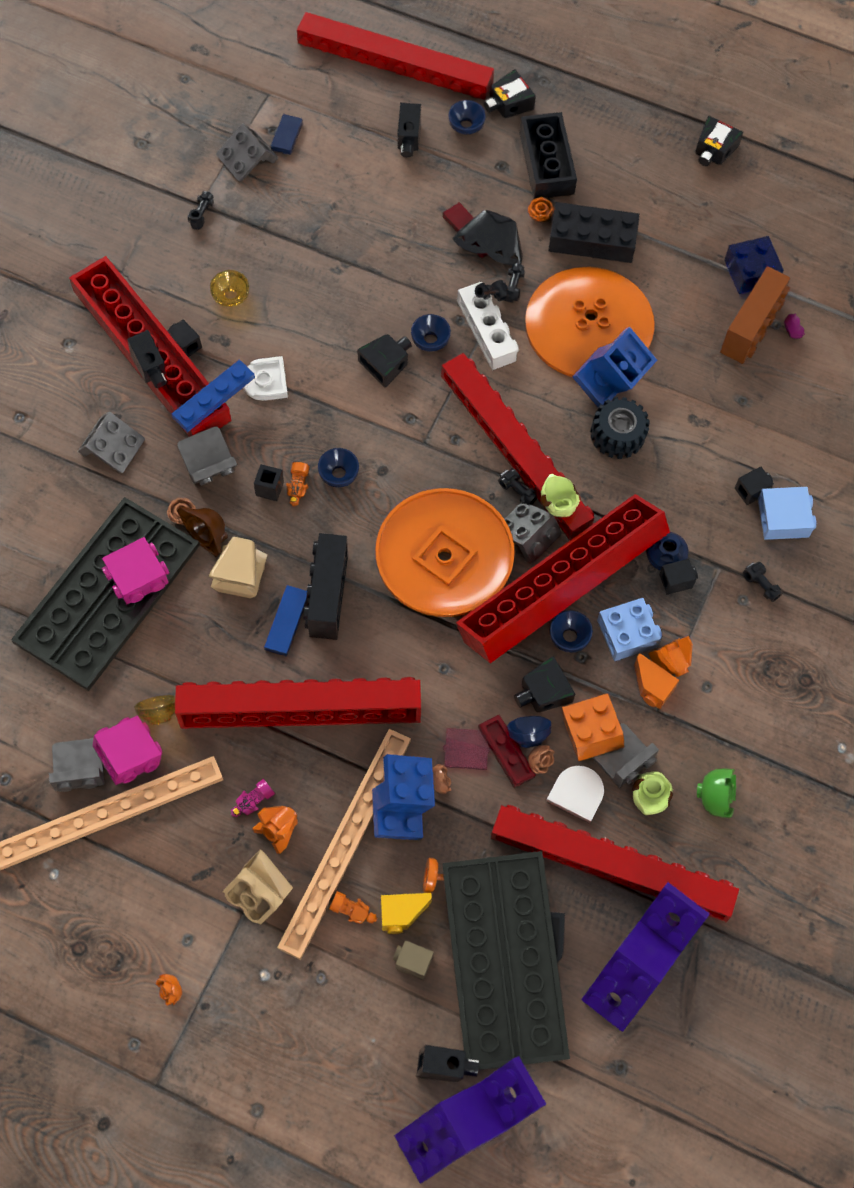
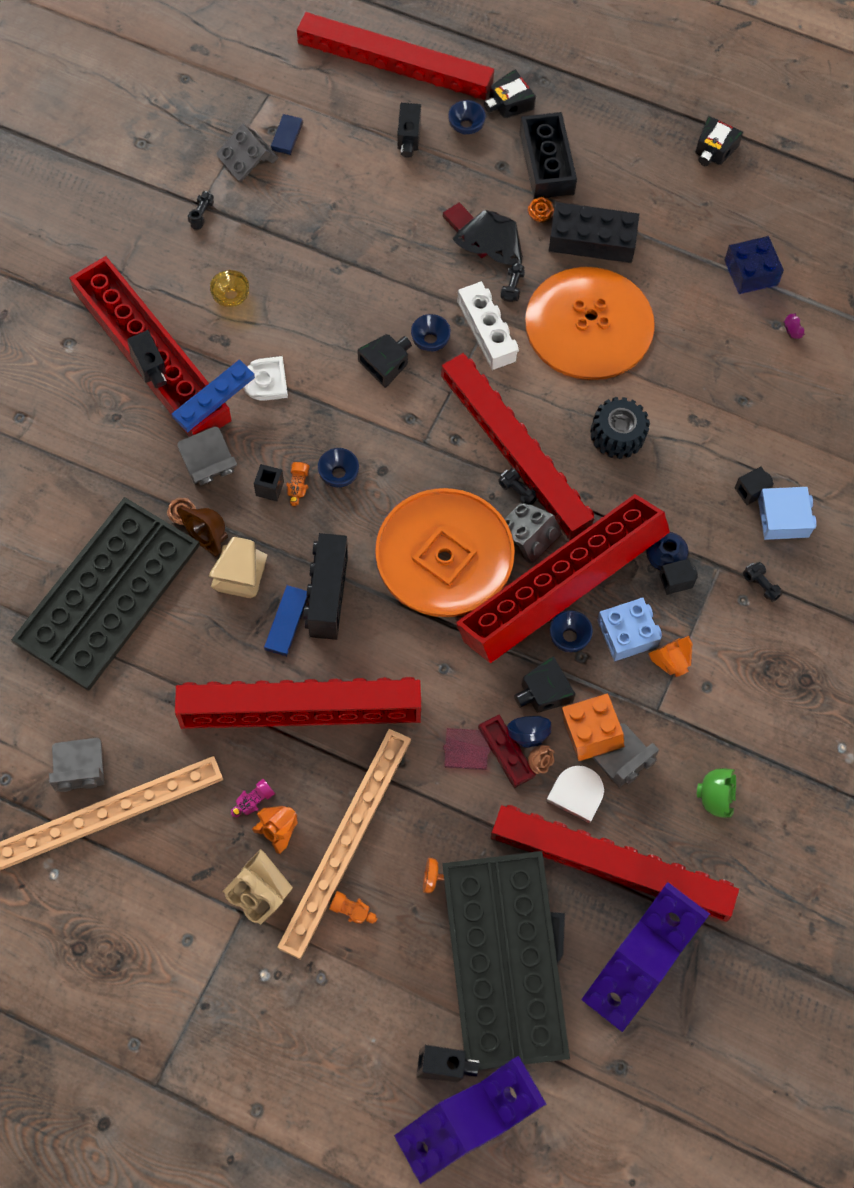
(112, 442): flat silver bracket -> none
(127, 749): dark pink brick -> none
(135, 571): dark pink brick -> none
(156, 709): clear yellow piece -> none
(169, 988): orange plate -> none
(185, 337): black brick -> none
(402, 910): yellow slope -> none
(403, 797): blue bracket -> none
(413, 959): dark tan brick -> none
(440, 779): nougat plate -> none
(497, 289): black bar -> none
(559, 496): yellowish green hair -> none
(615, 367): blue bracket -> none
(652, 793): yellowish green hair -> none
(653, 682): orange slope -> none
(756, 315): dark orange brick -> none

